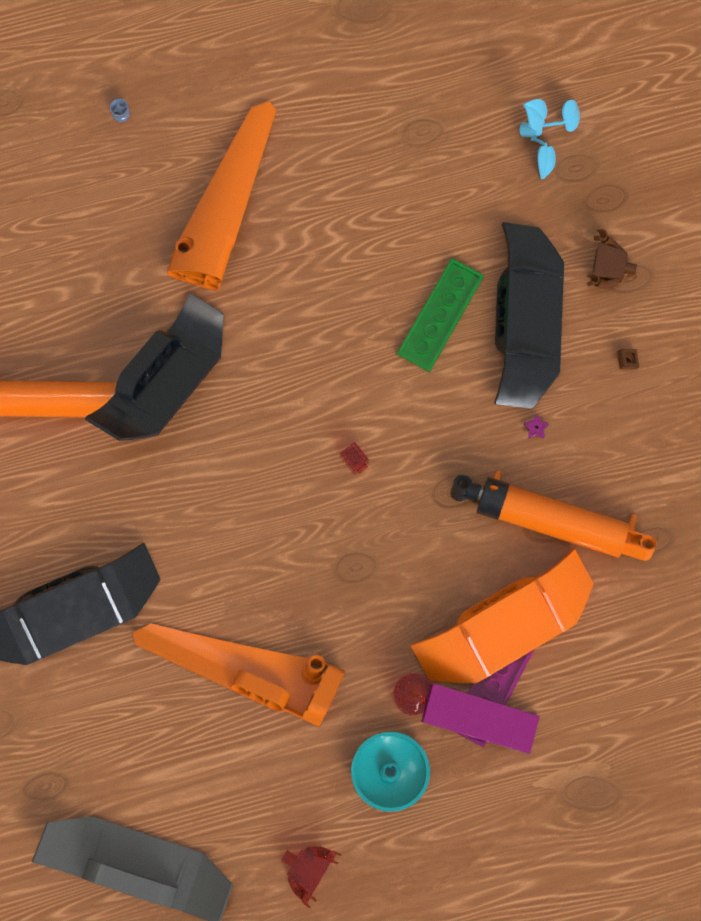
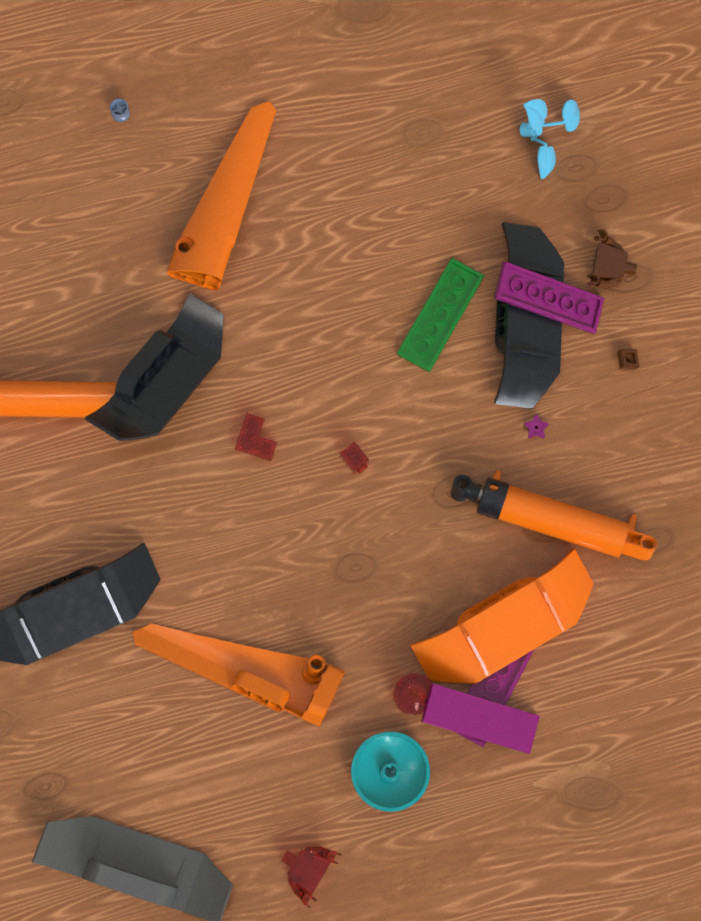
(250, 440): none -> clear red plate
(548, 297): none -> magenta tile

